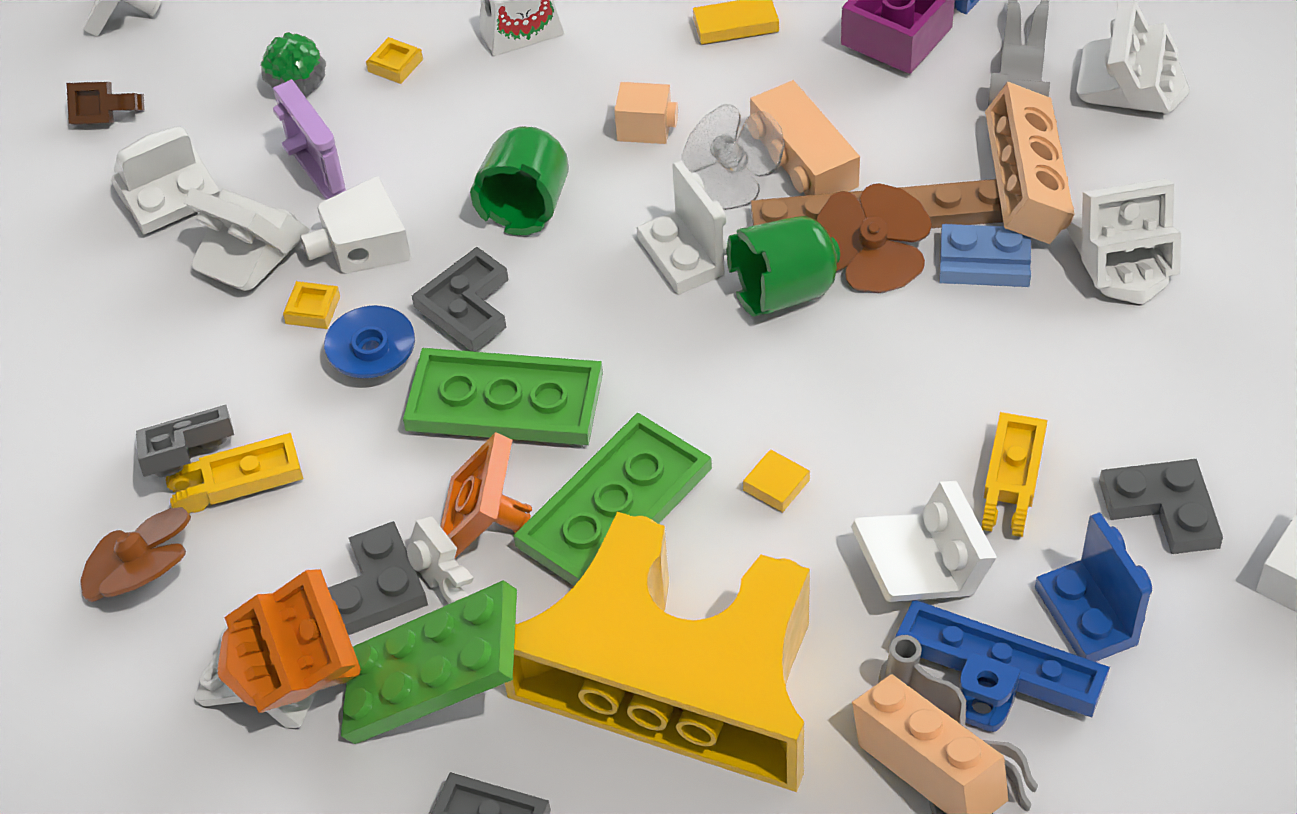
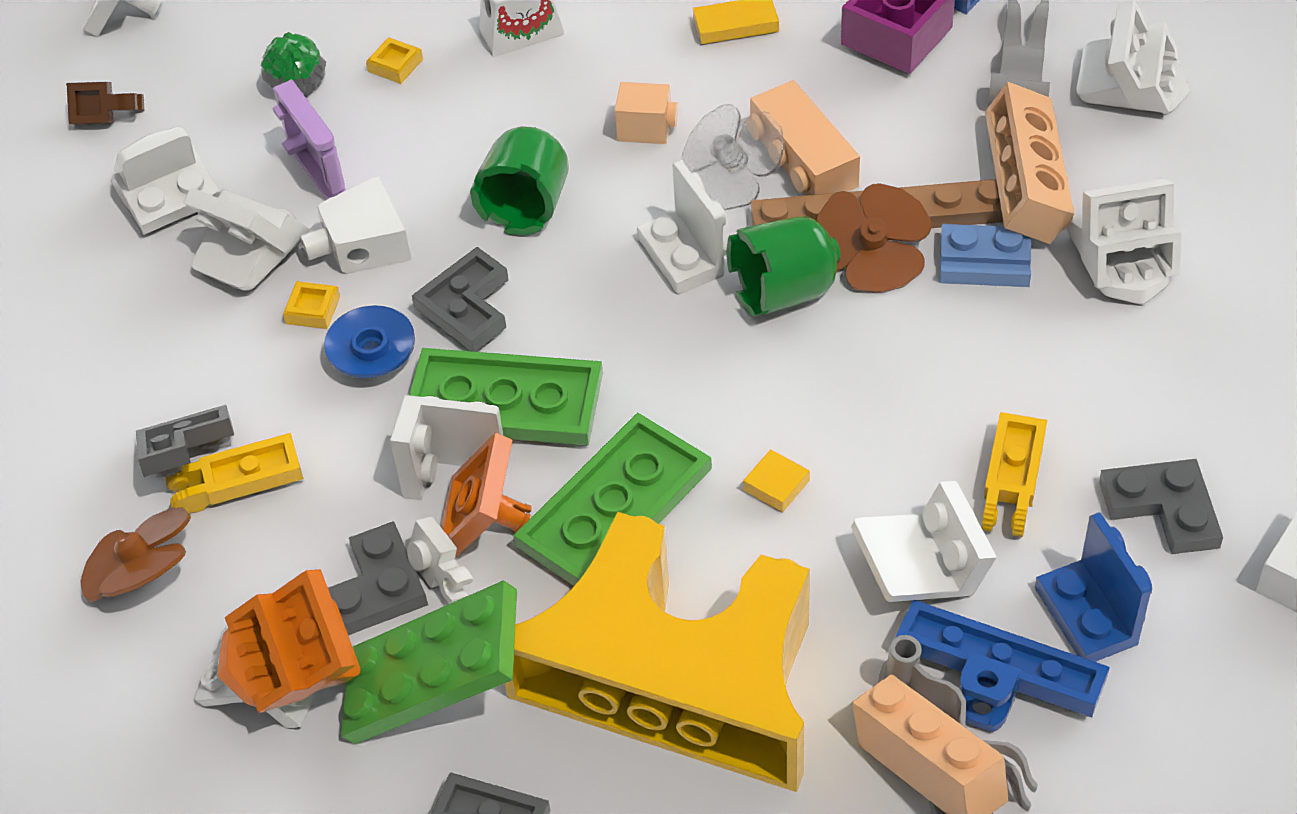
(435, 433): none -> white bracket

